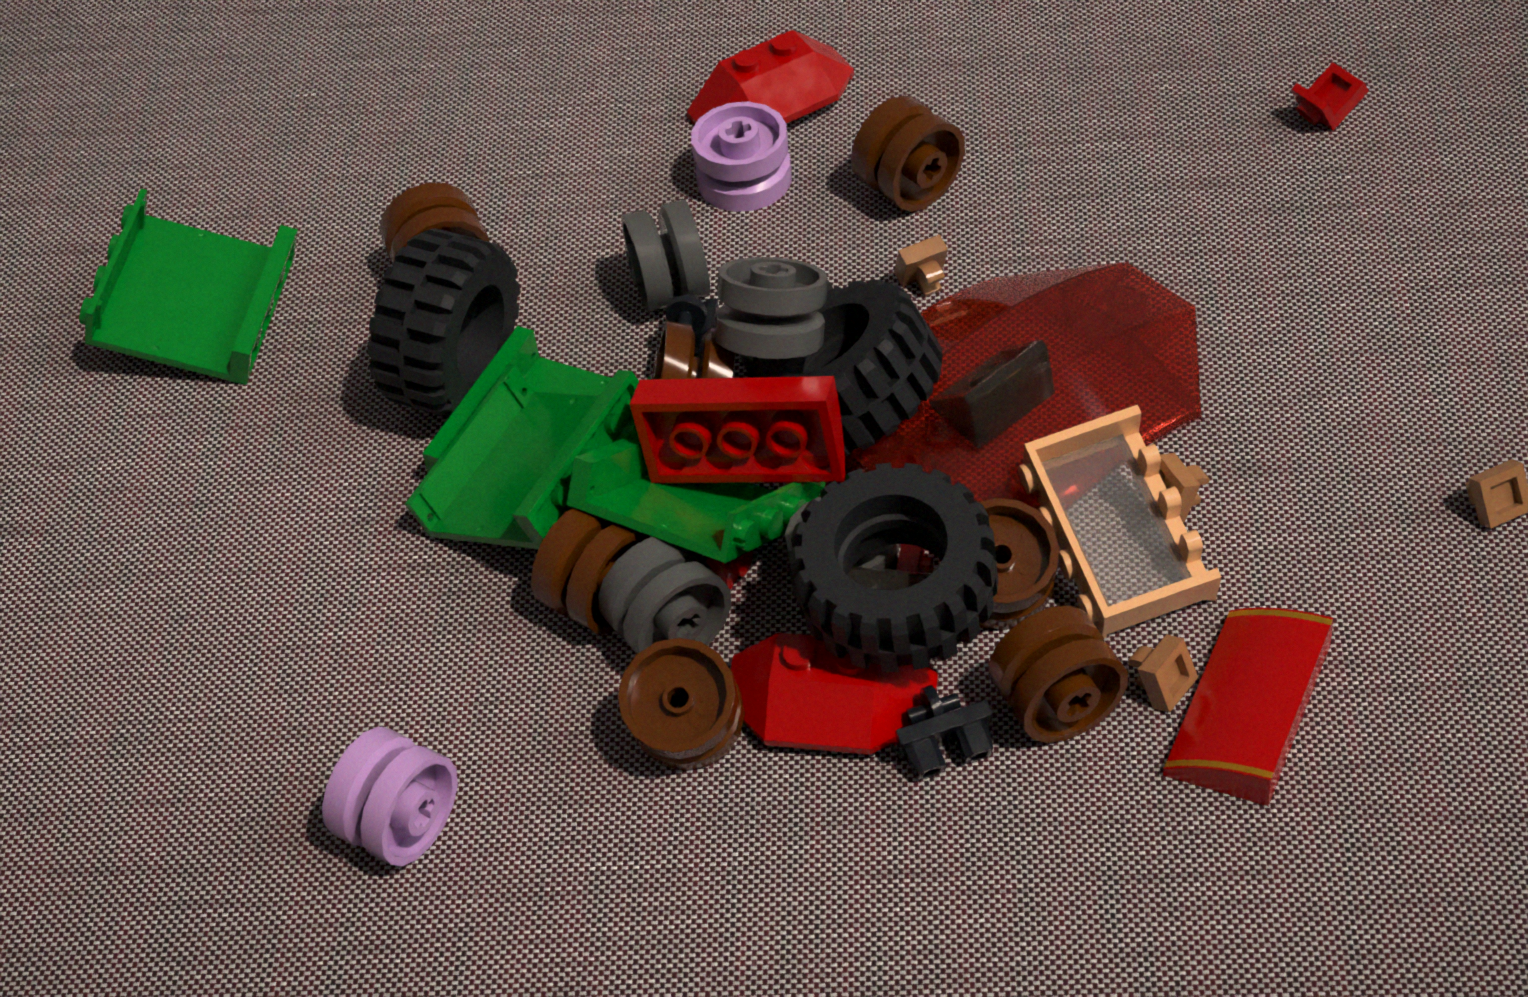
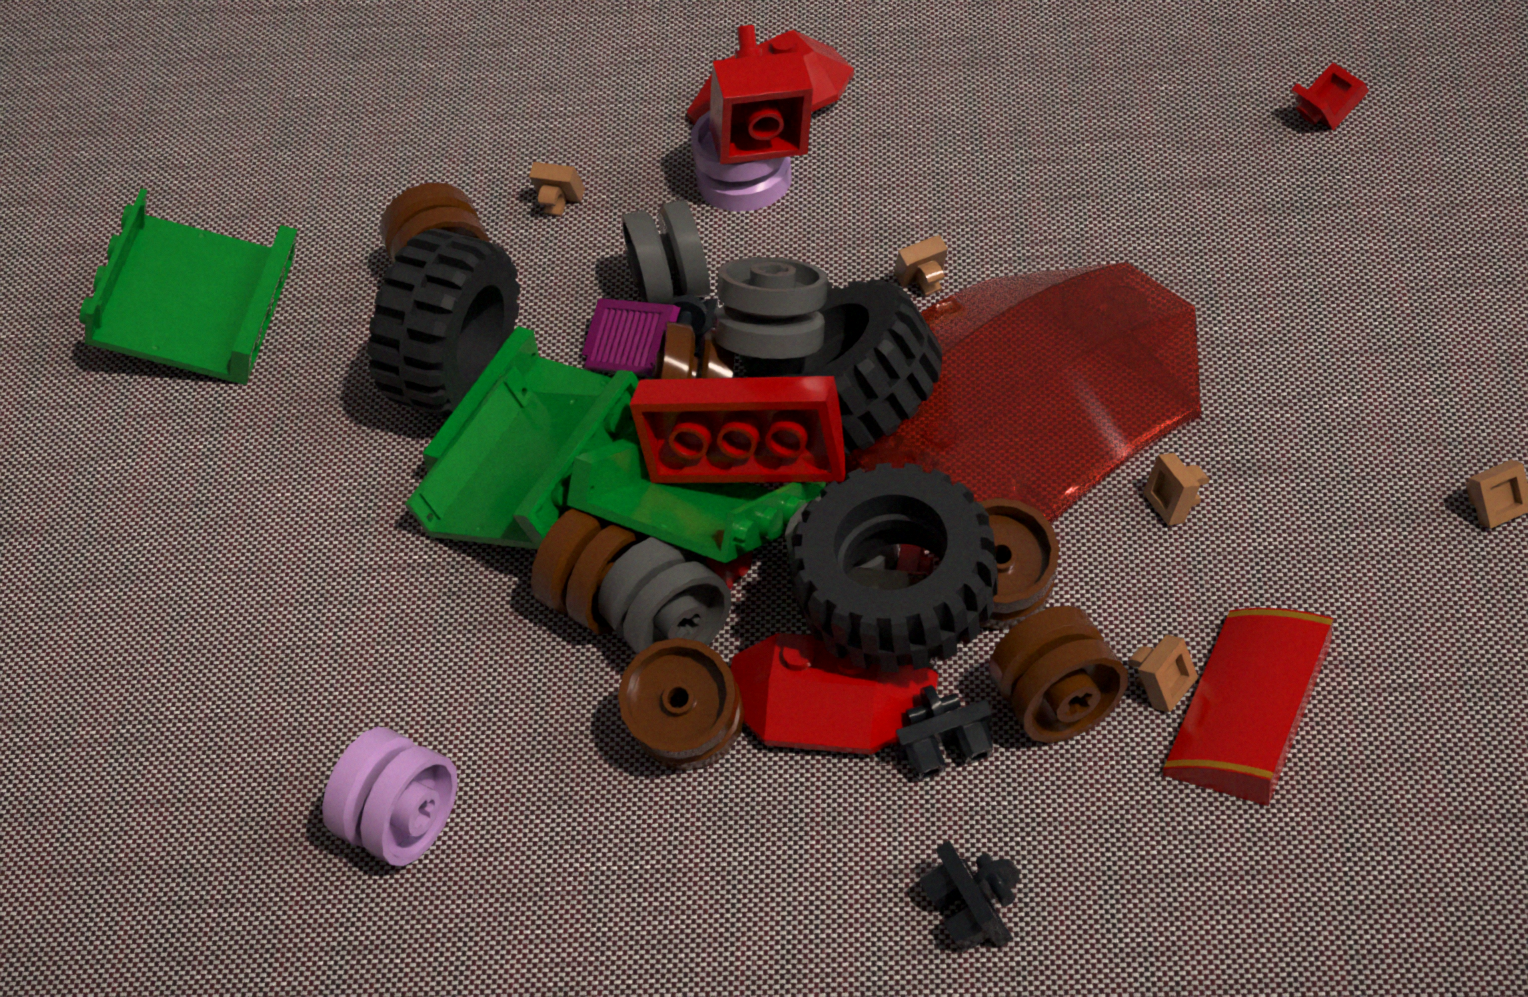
(556, 186): none -> medium nougat tile
(626, 335): none -> magenta window
(760, 103): none -> red piece
(907, 153): reddish brown wheel -> none
(979, 917): none -> black hips
(998, 392): clear smoke slope -> none
(1116, 522): window -> none

